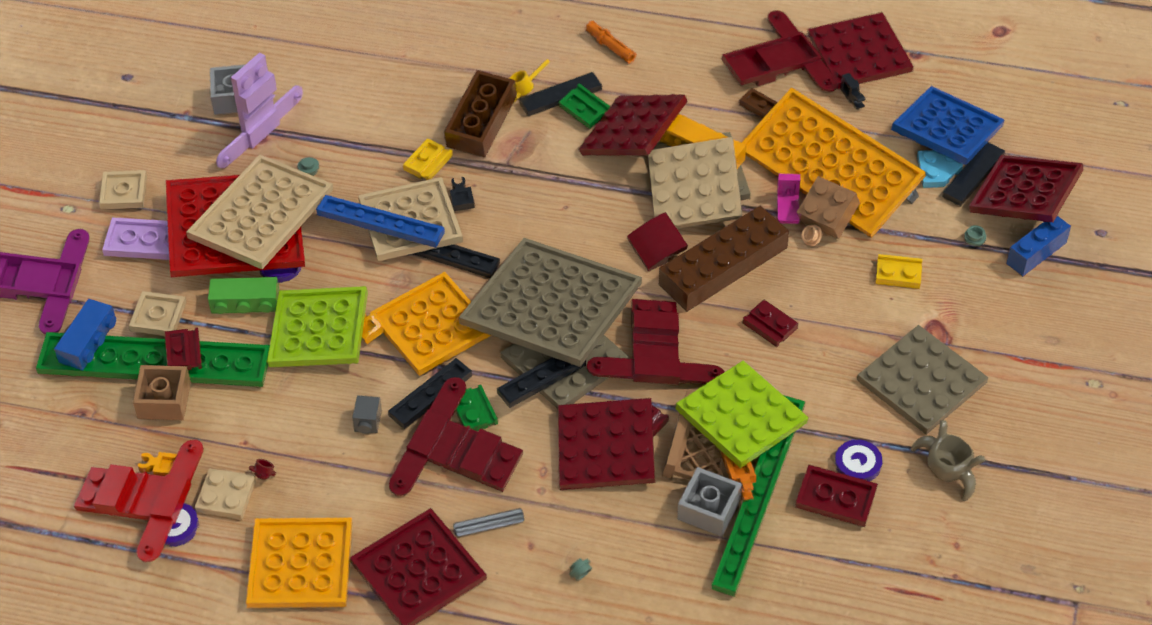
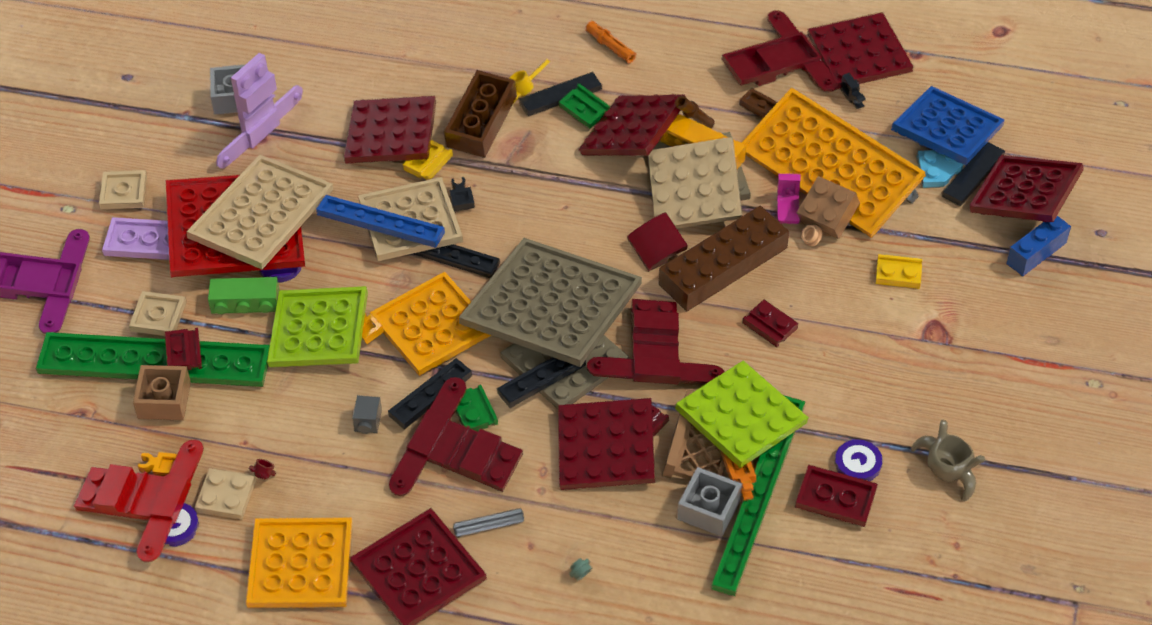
(85, 334): blue brick -> none
(309, 165): sand green plate -> none
(390, 129): none -> dark red plate
(692, 110): none -> reddish brown pin
(922, 379): dark tan plate -> none
(975, 235): sand green plate -> none

